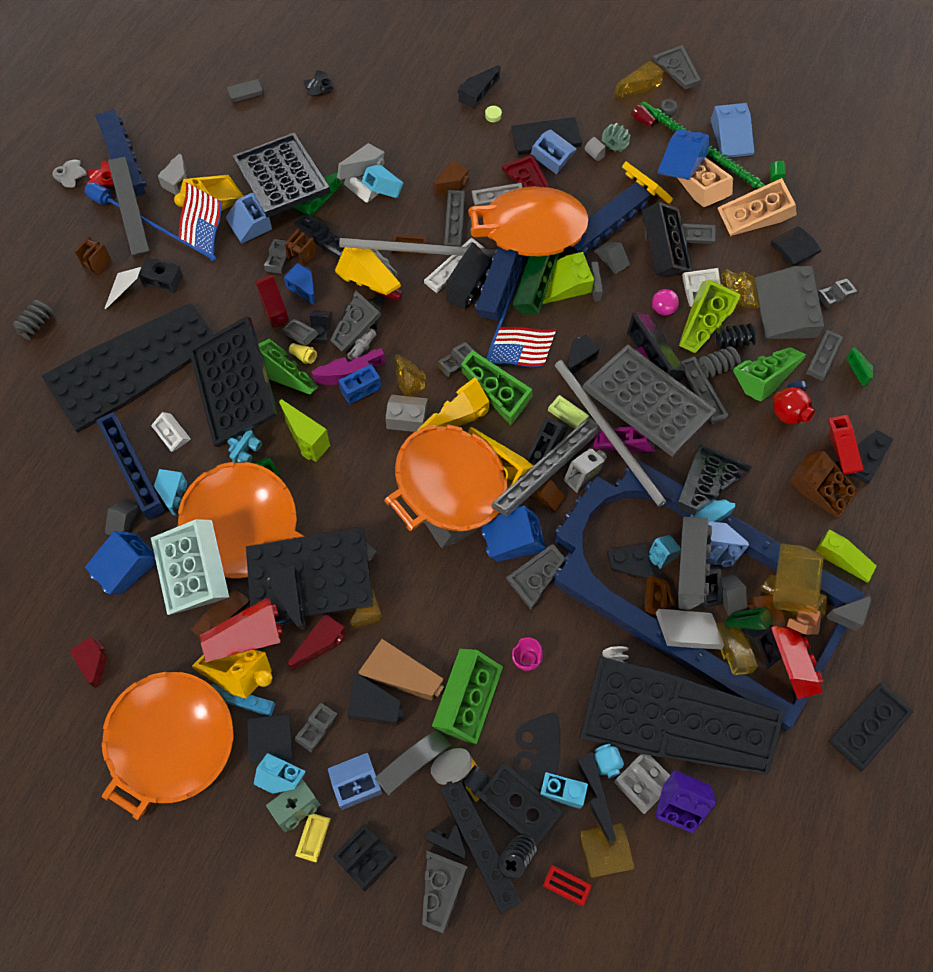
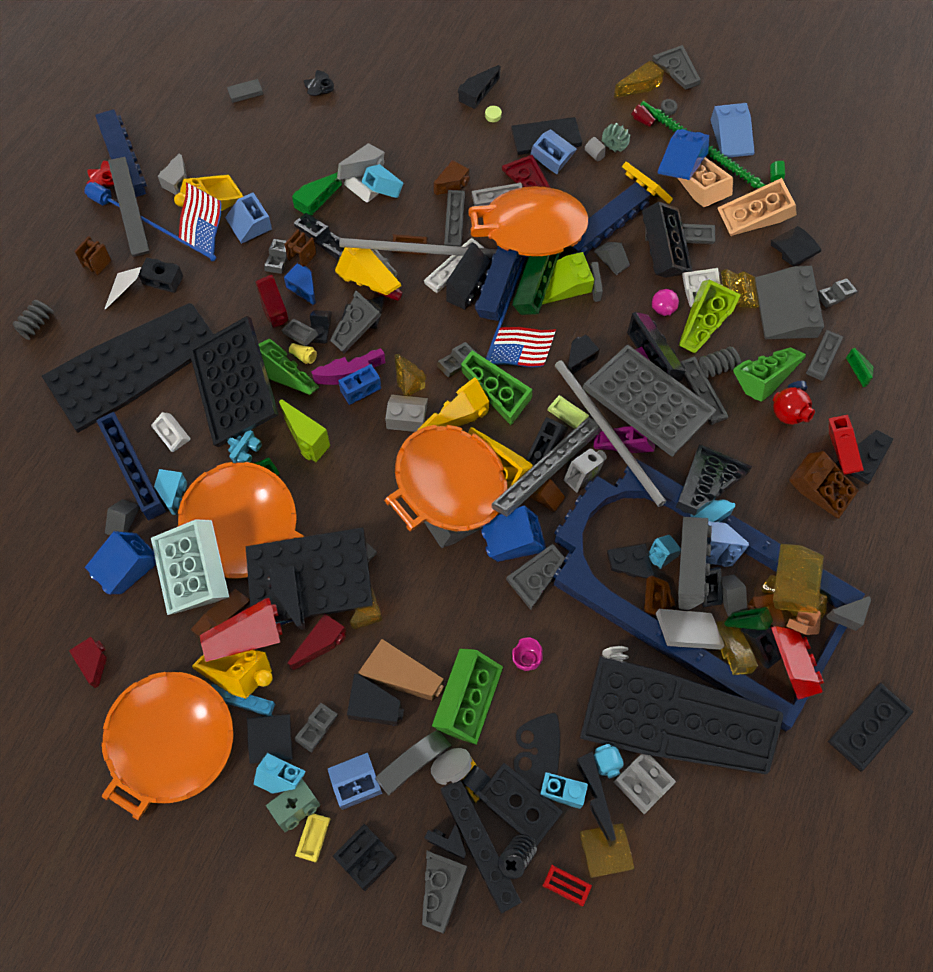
(69, 173): light grey plate -> none
(281, 174): black plate -> none
(362, 344): light grey pin -> none
(684, 801): dark purple slope -> none
(735, 335): black piece -> none
(845, 555): lime slope -> none

